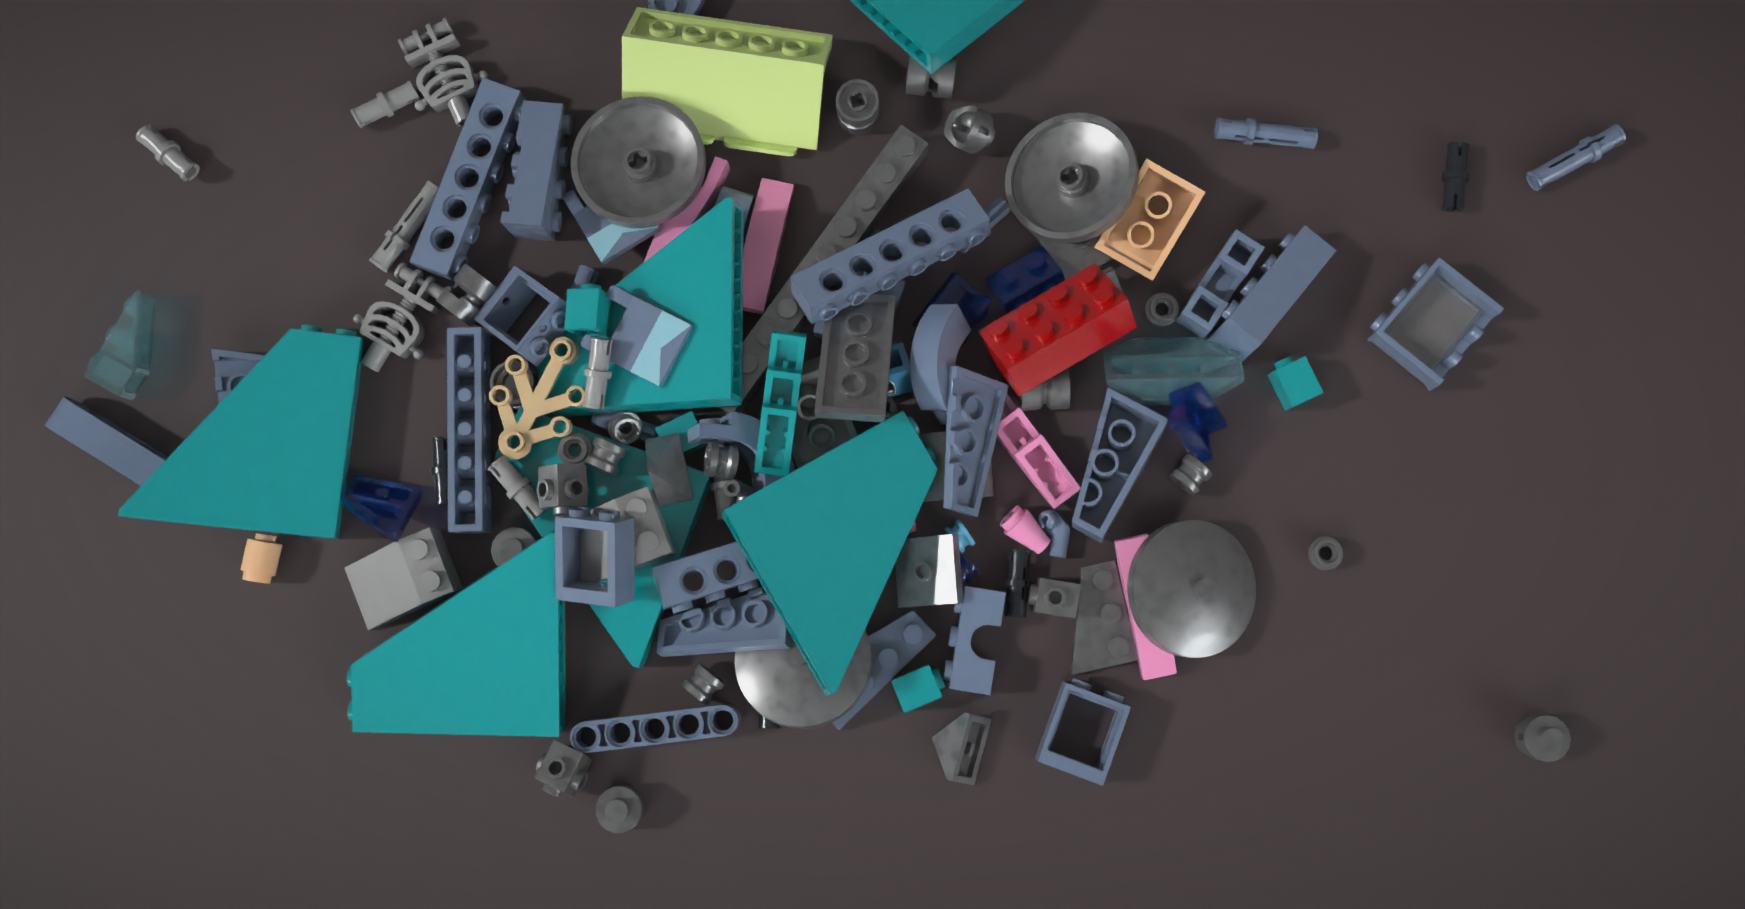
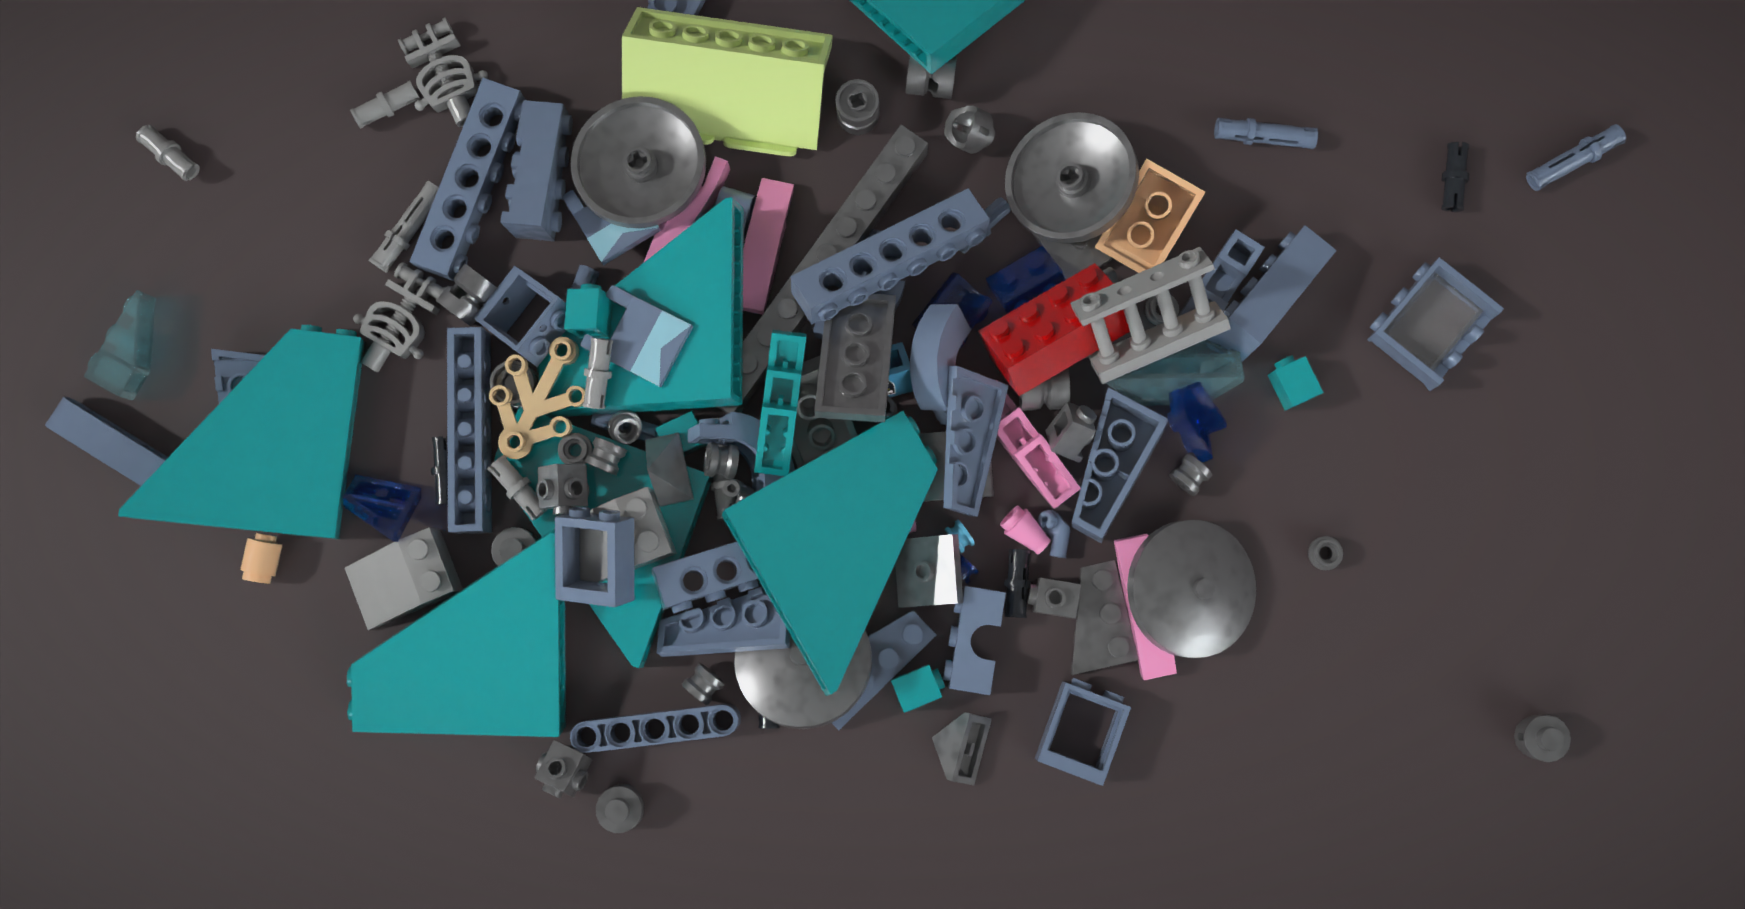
(1071, 431): none -> flat silver brick
(1163, 339): none -> light grey fence

